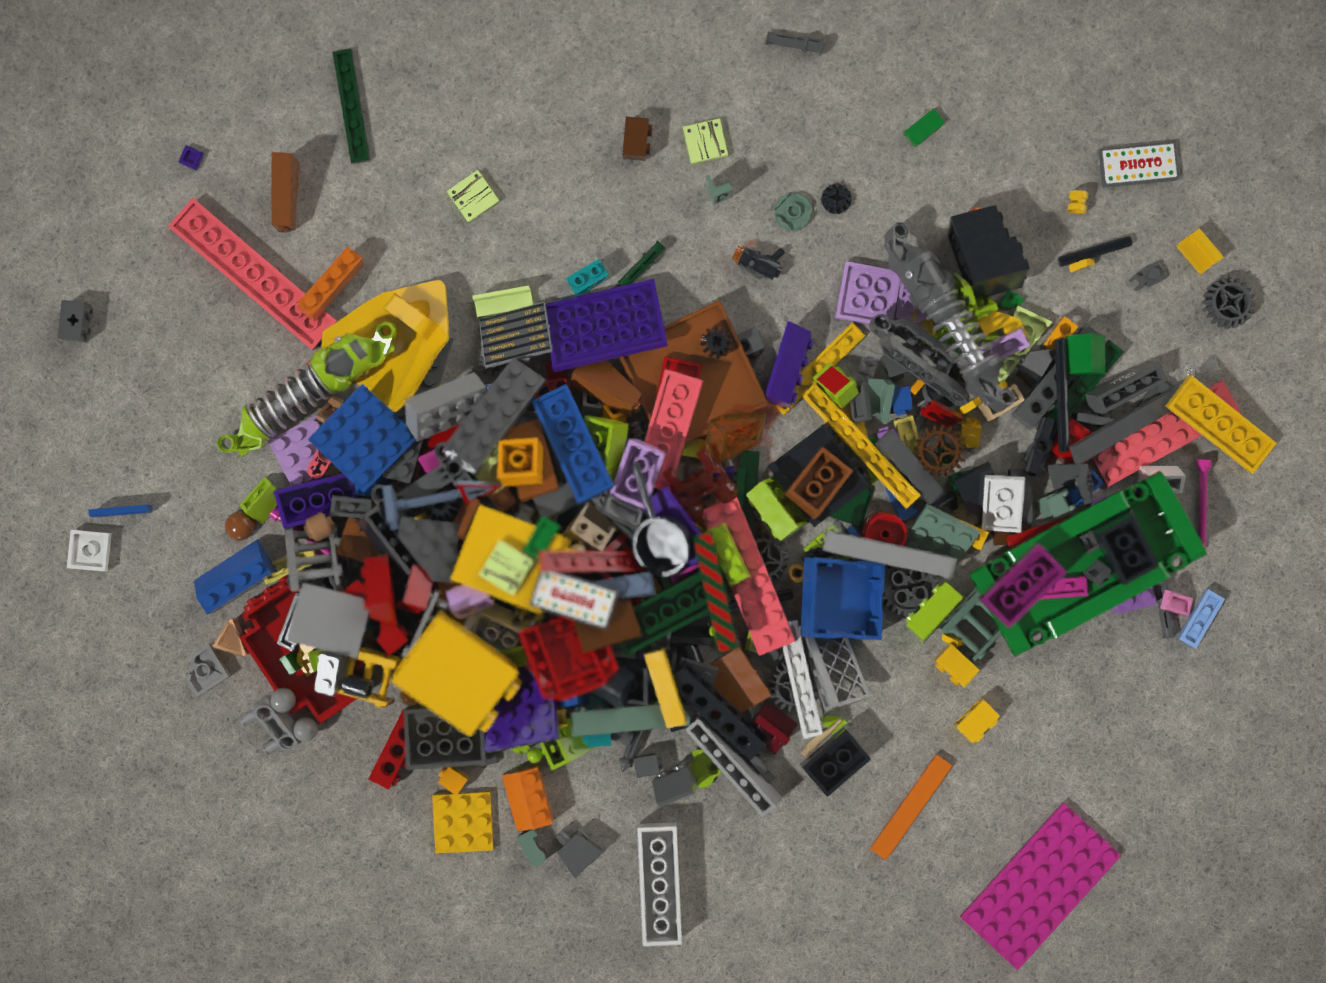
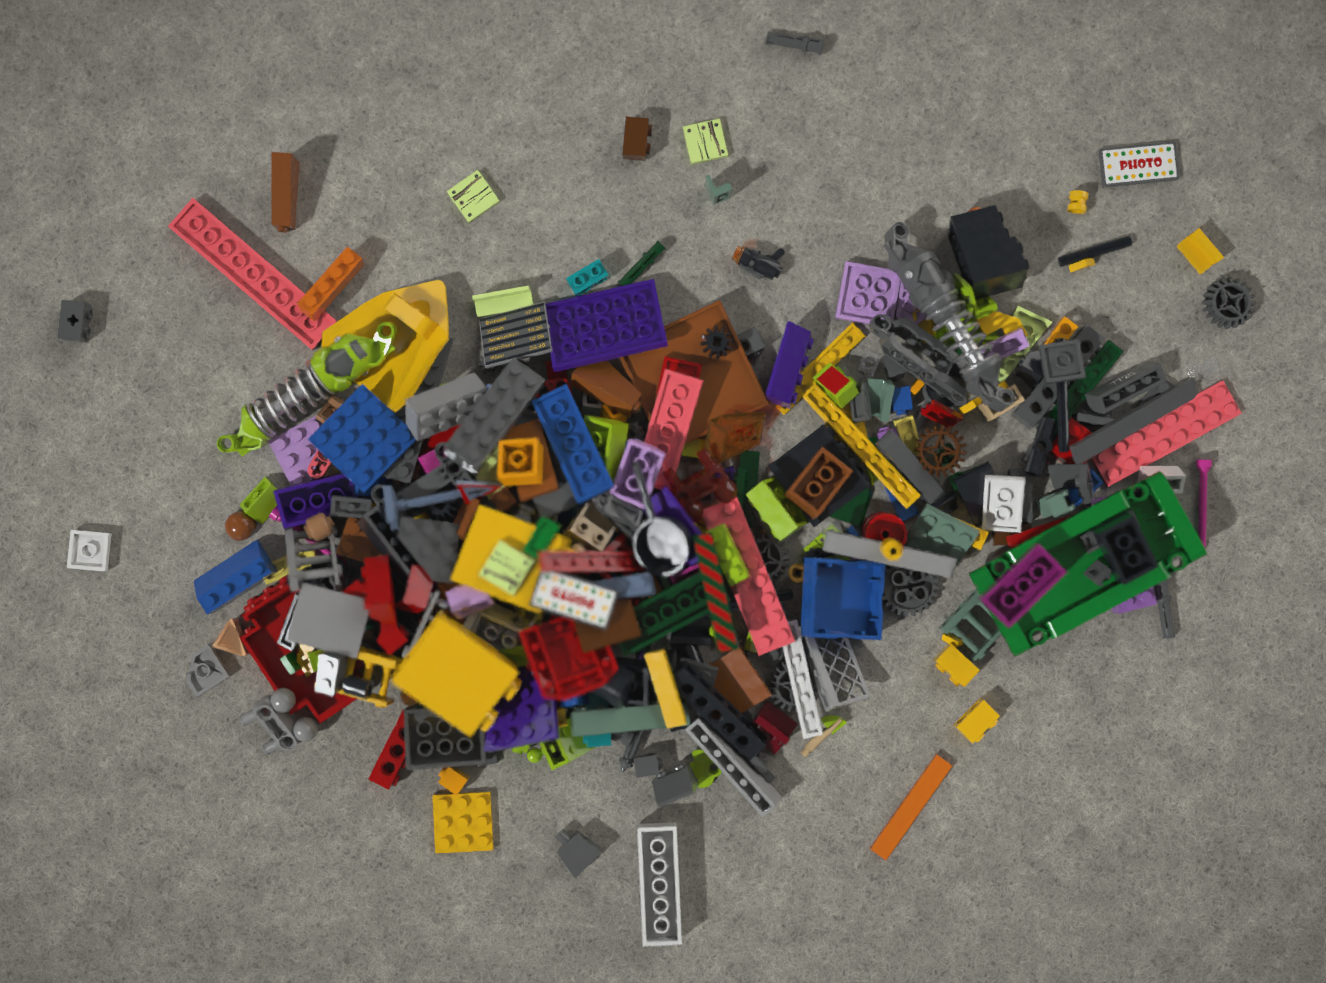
(116, 511): blue tile -> none
(191, 157): dark purple tile -> none
(351, 106): dark green tile -> none
(528, 798): orange slope -> none
(532, 849): sand green leg -> none
(793, 211): sand green tile -> none
(829, 203): black gear -> none
(835, 761): black brick -> none
(885, 548): none -> yellow brick
(924, 127): green tile -> none
(933, 611): lime slope -> none
(971, 432): yellow bracket -> none
(1010, 300): green tile -> none
(1040, 886): dark pink plate -> none
(1062, 361): none -> dark grey plate
(1068, 588): dark pink tile -> none
(1085, 354): green slope -> none
(1150, 275): dark grey plate -> none
(1176, 603): bright pink tile -> none
(1200, 618): light blue plate -> none
(1220, 424): yellow plate -> none

